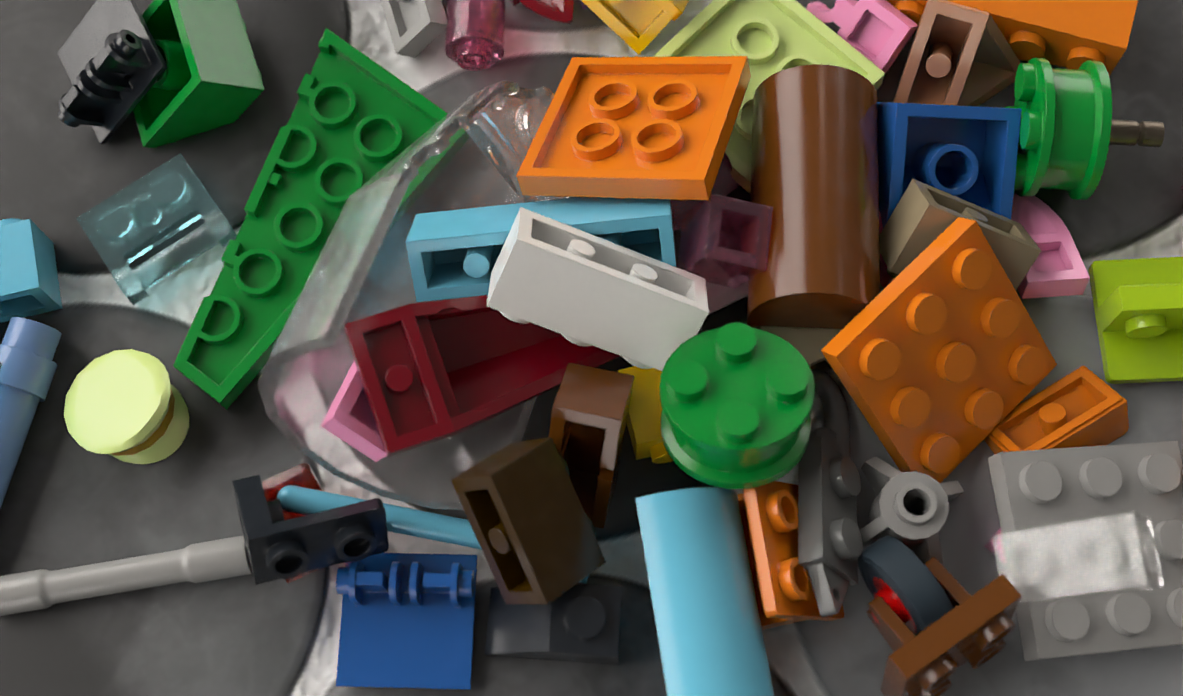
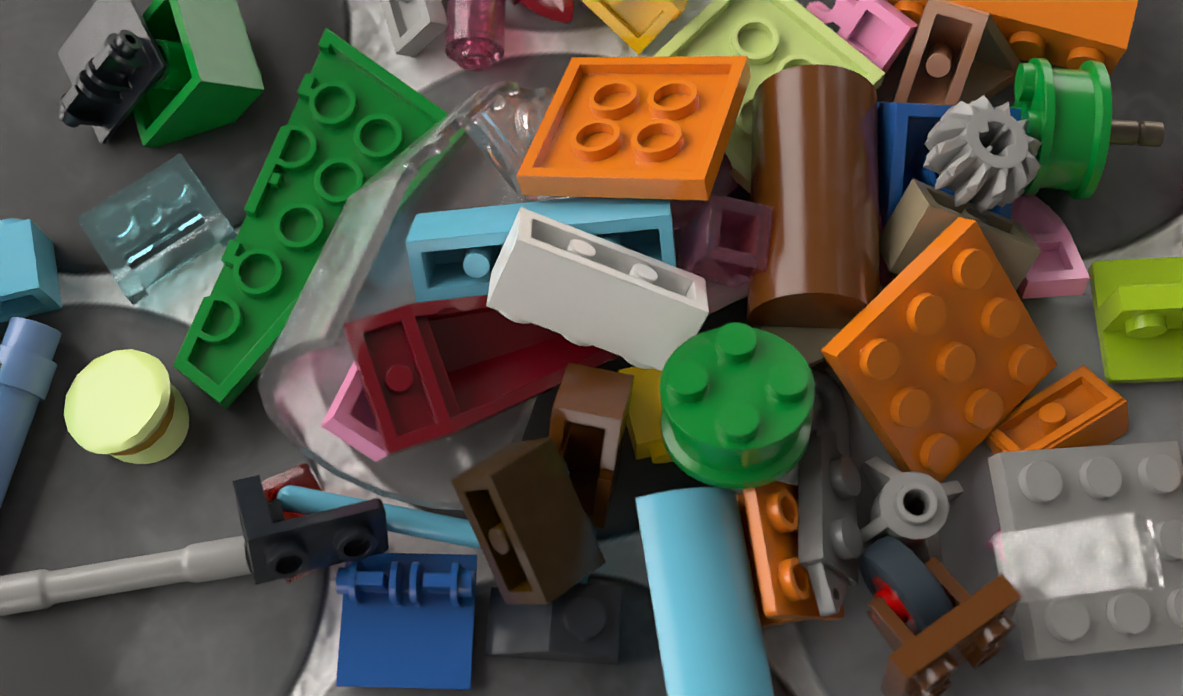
(982, 154): none -> light grey gear

